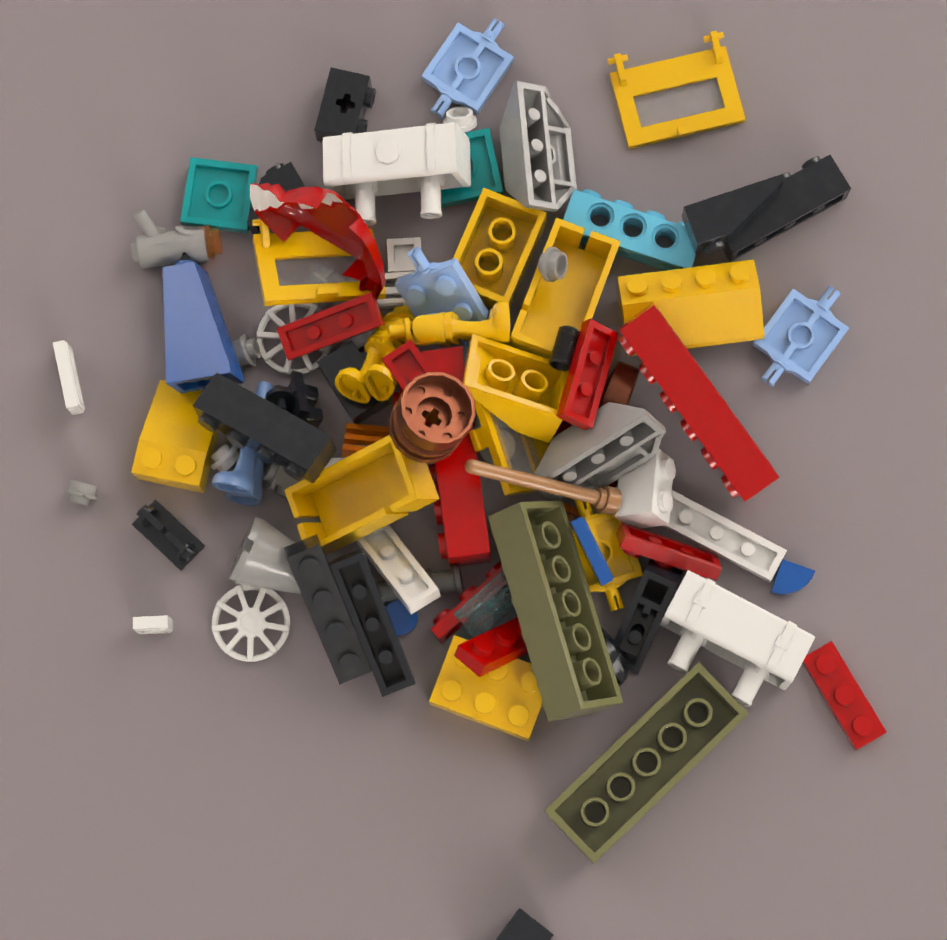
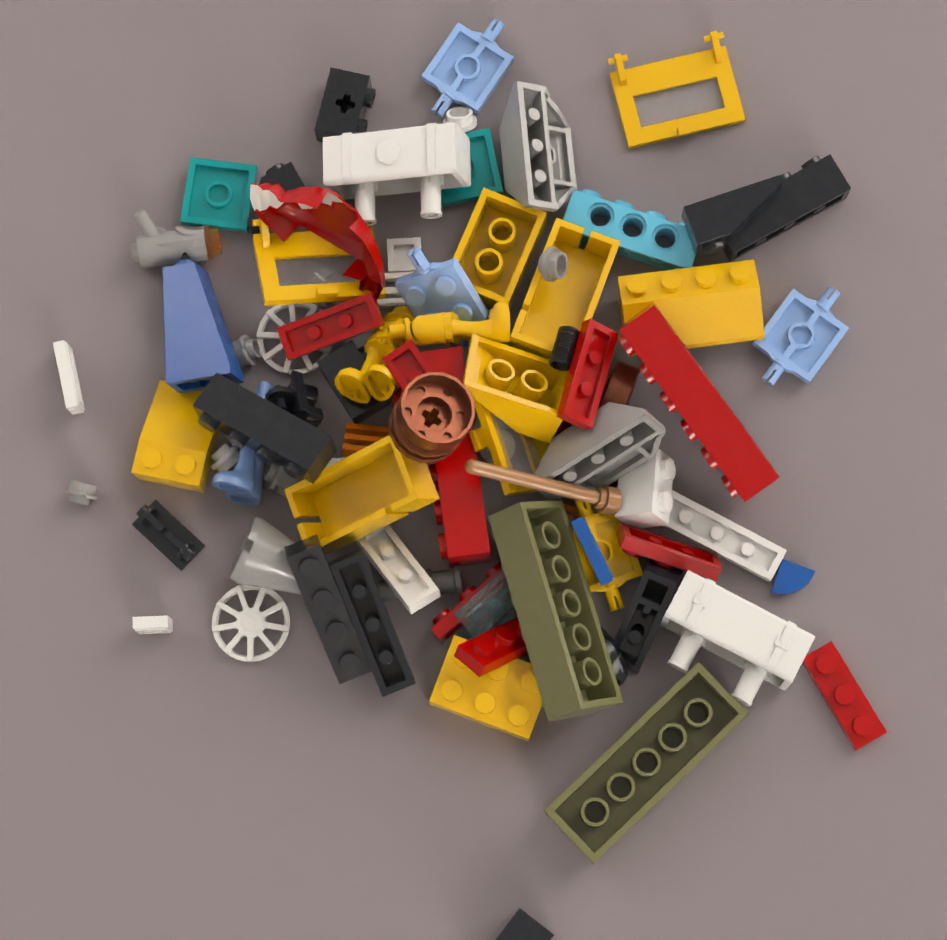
(401, 618): blue tile -> none

